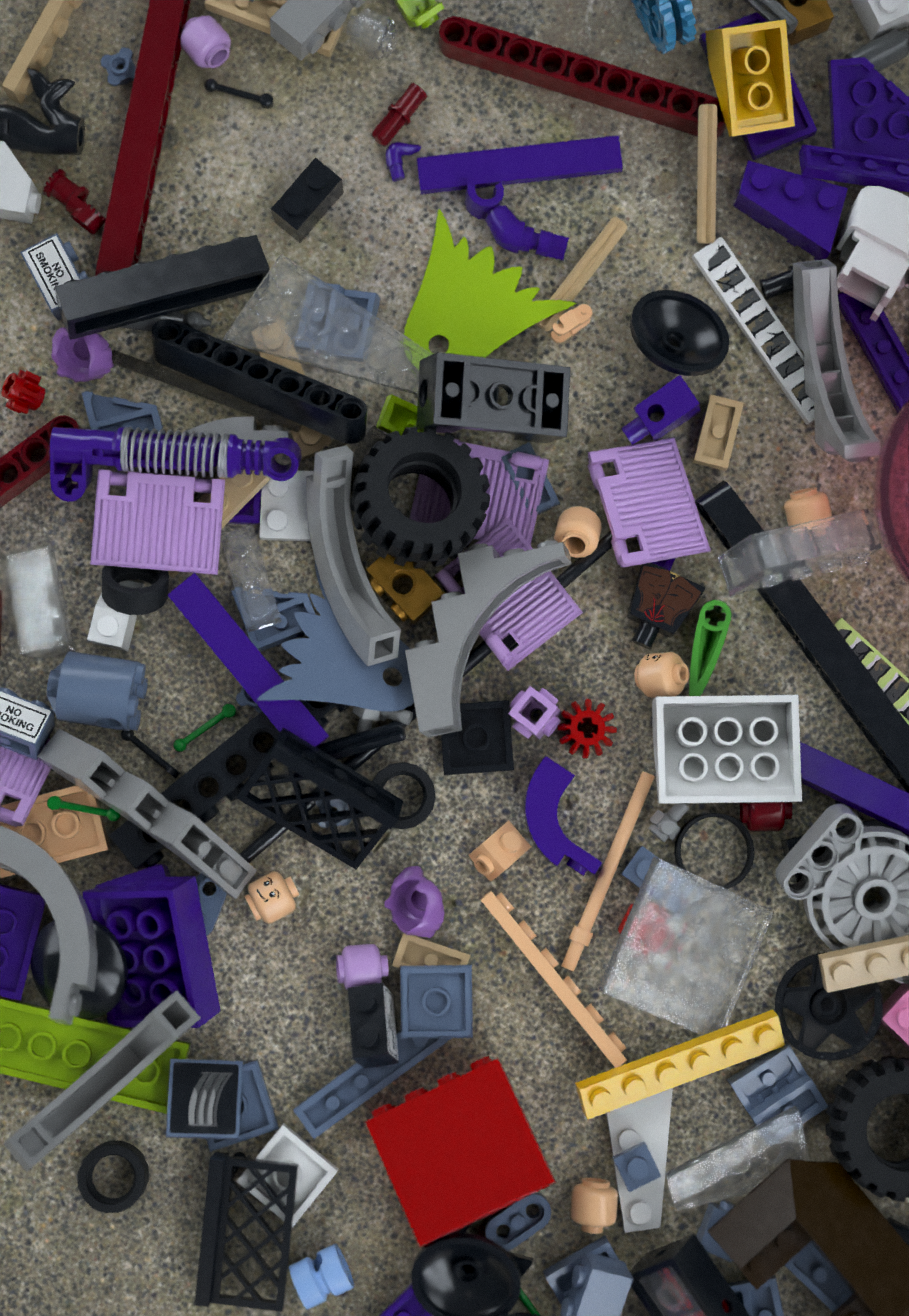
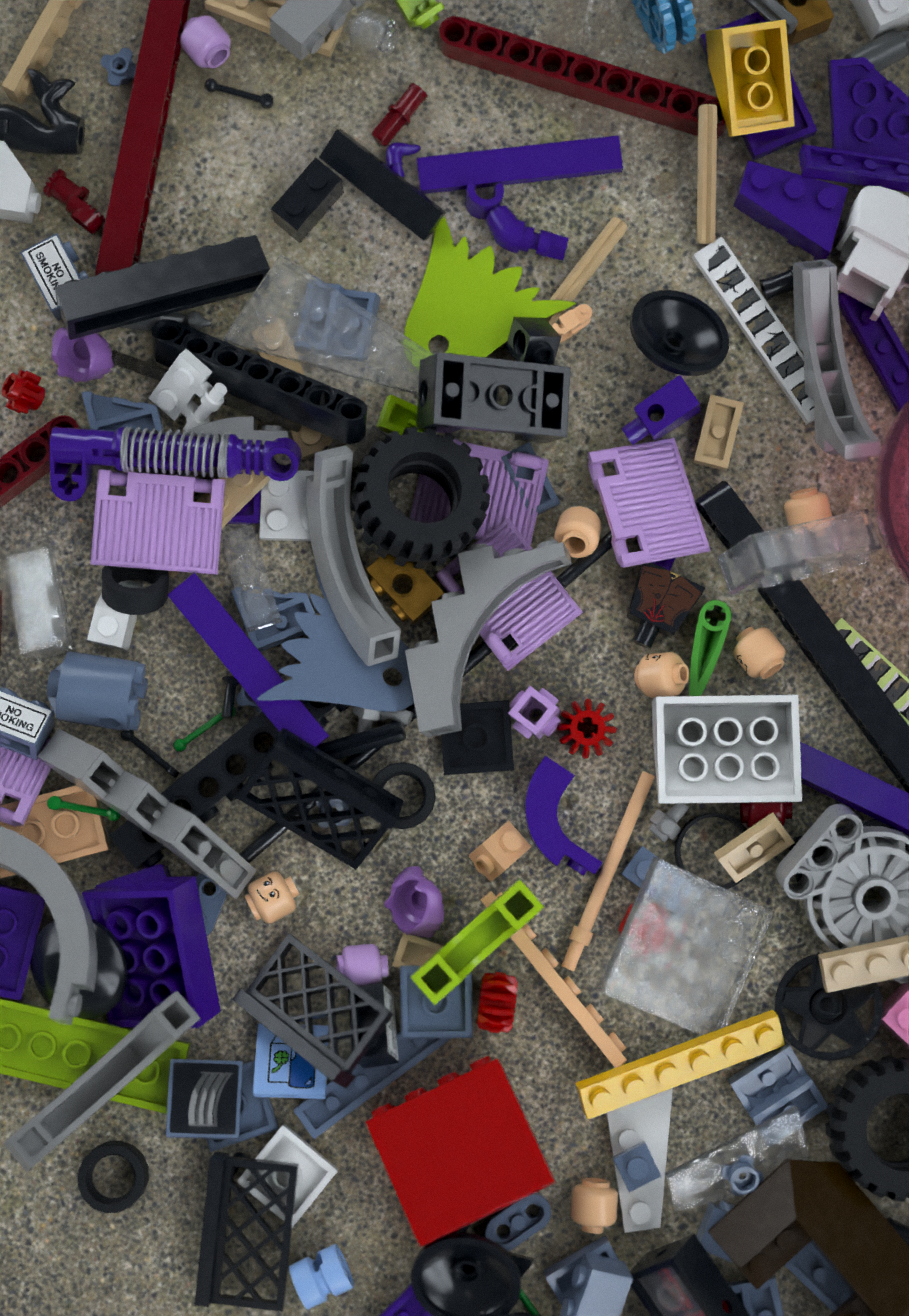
(181, 384): none -> white plate
(229, 697): none -> black piece
(282, 1071): none -> light blue tile
(302, 1038): none -> black fence
(382, 184): none -> black tile
(476, 941): none -> lime arch
(497, 1002): none -> red gear
(533, 340): none -> black brick
(743, 1185): none -> sand blue plate
(754, 847): none -> tan plate
(759, 652): none -> light nougat head

